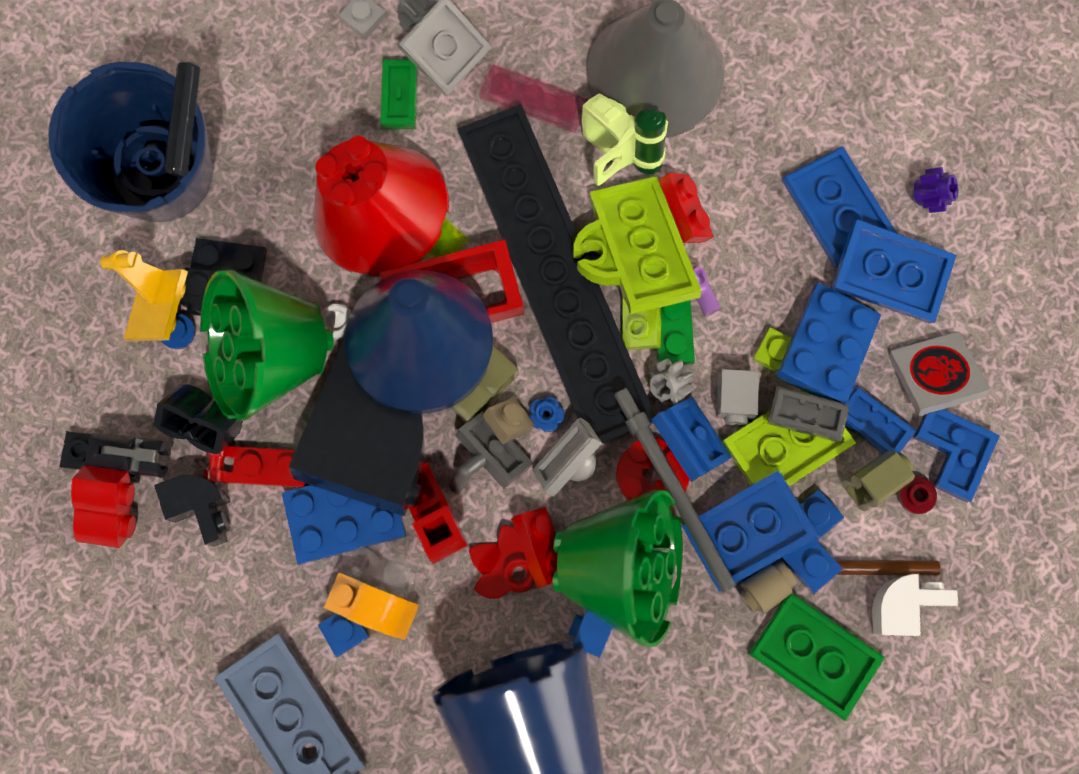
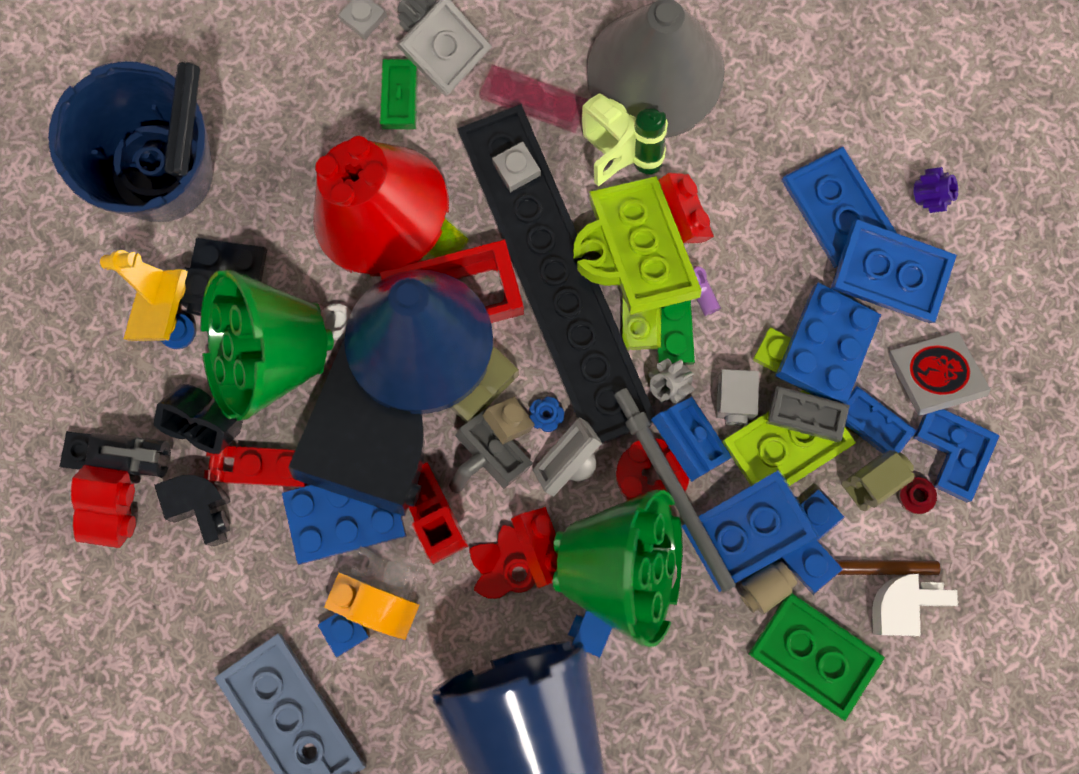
(516, 166): none -> light grey plate

